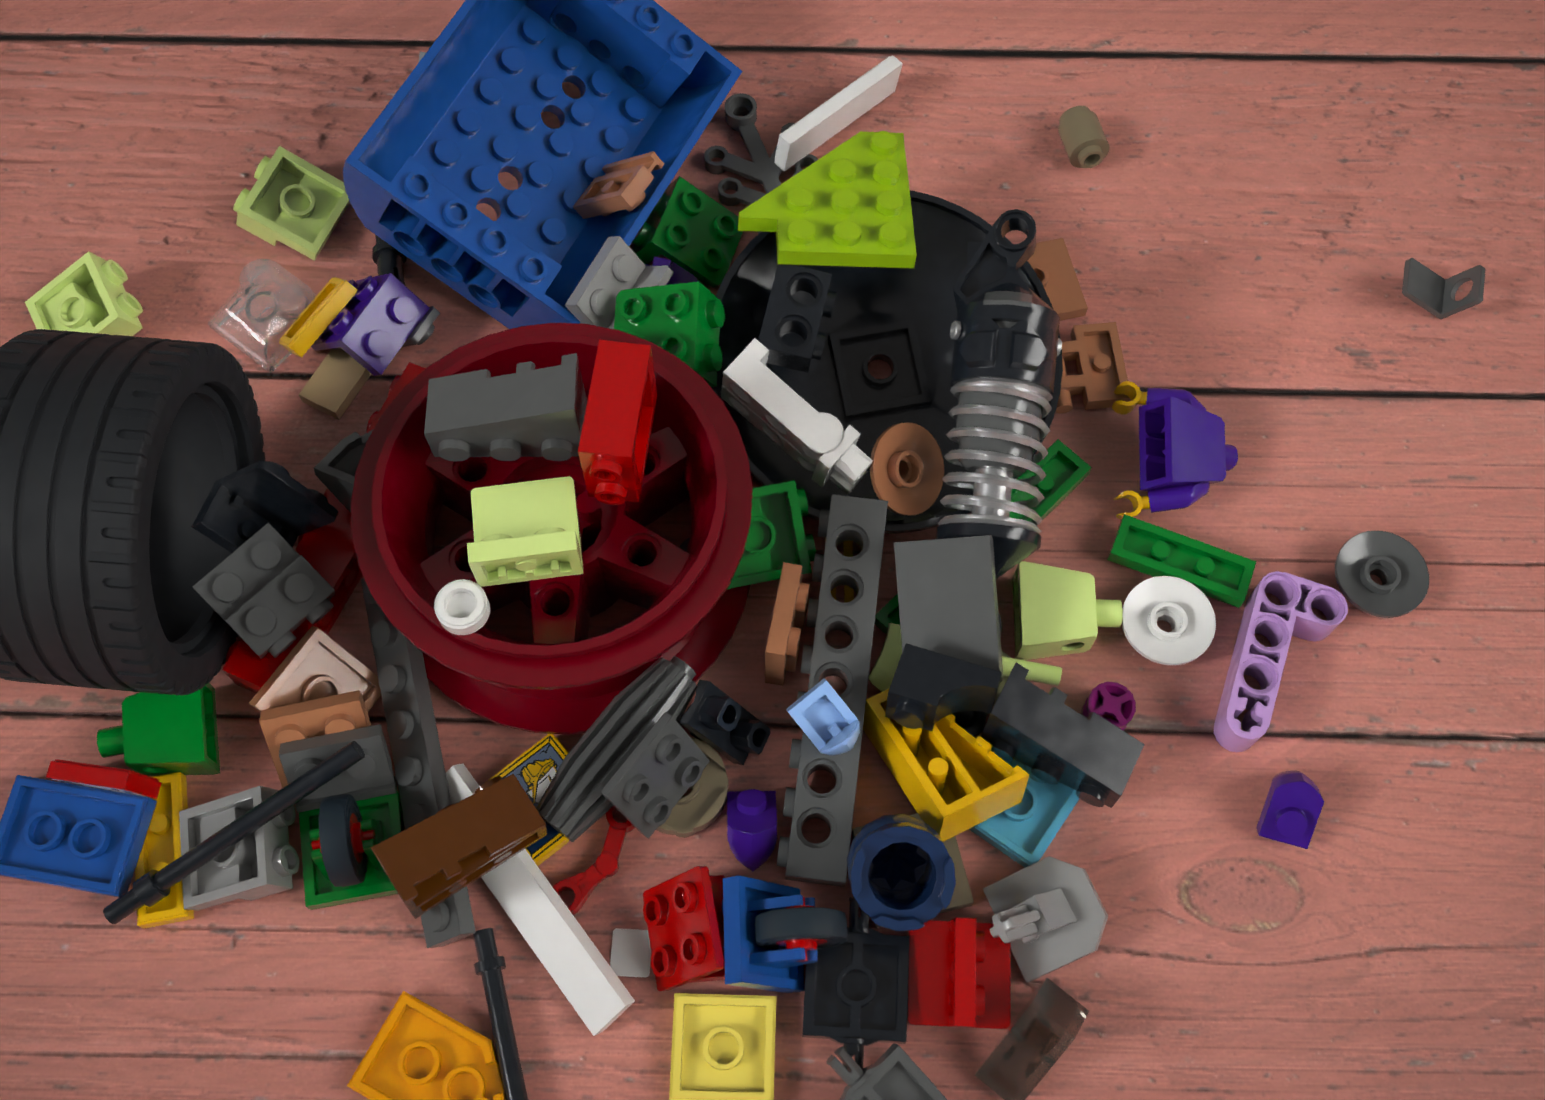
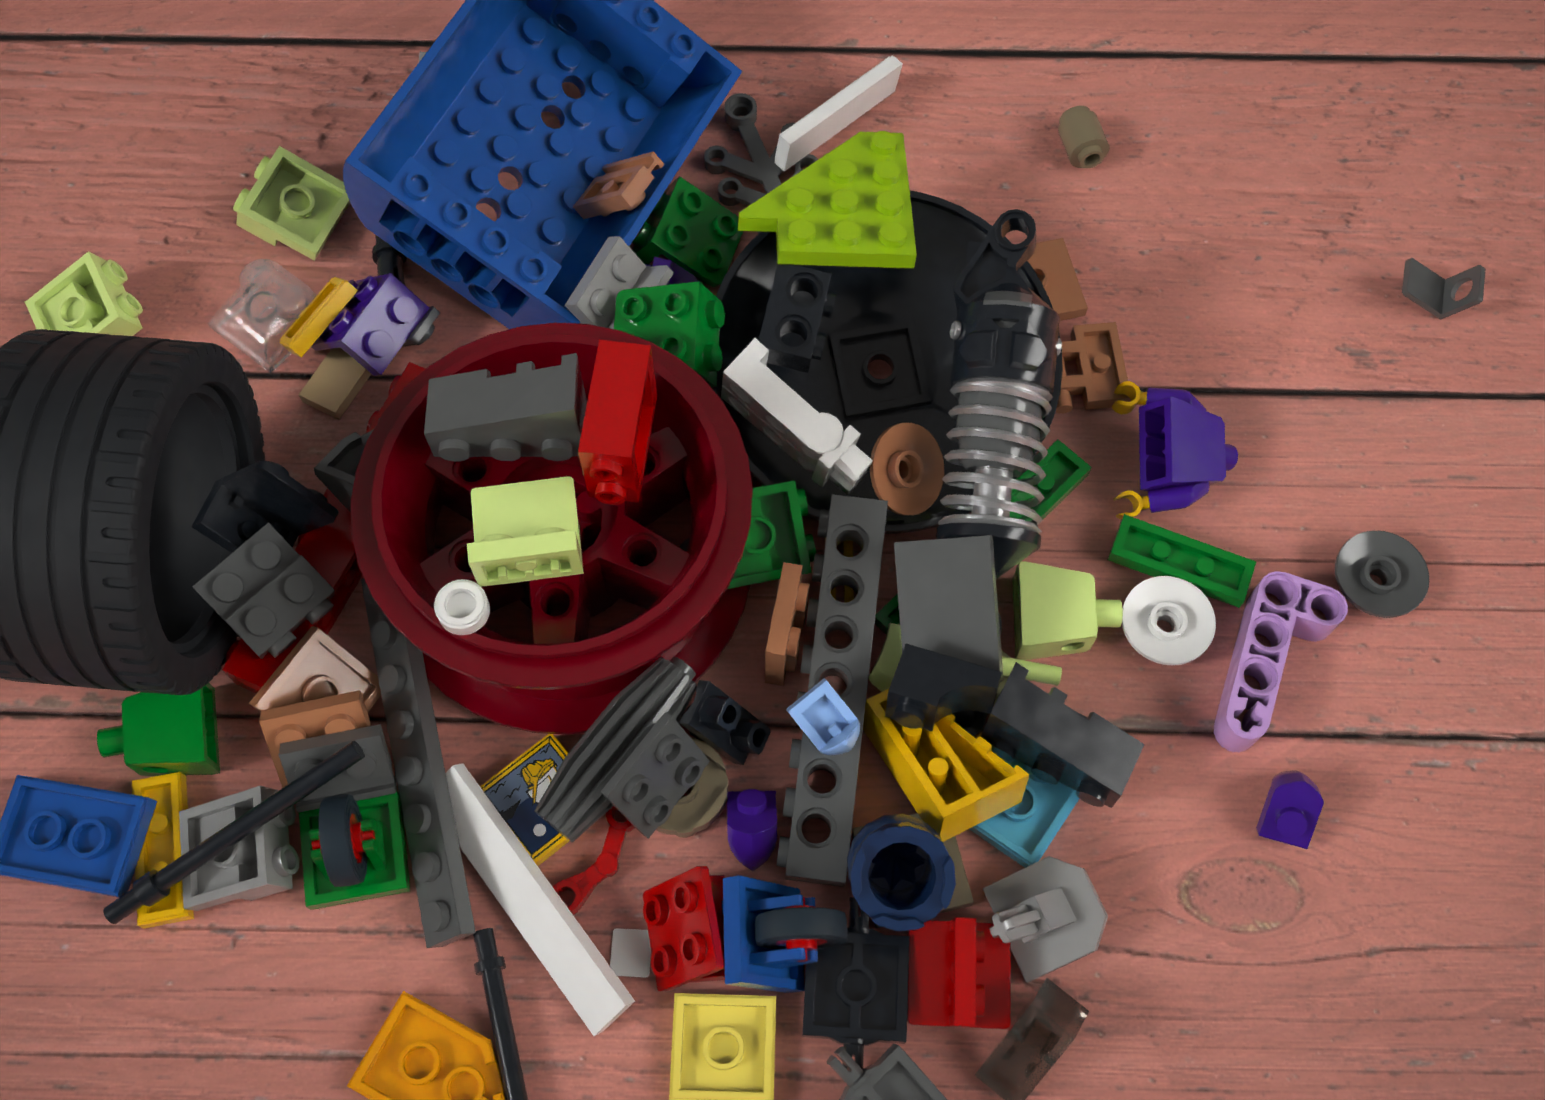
(104, 778): red tile -> none
(460, 843): reddish brown wedge -> none
(1114, 701): magenta wheel -> none

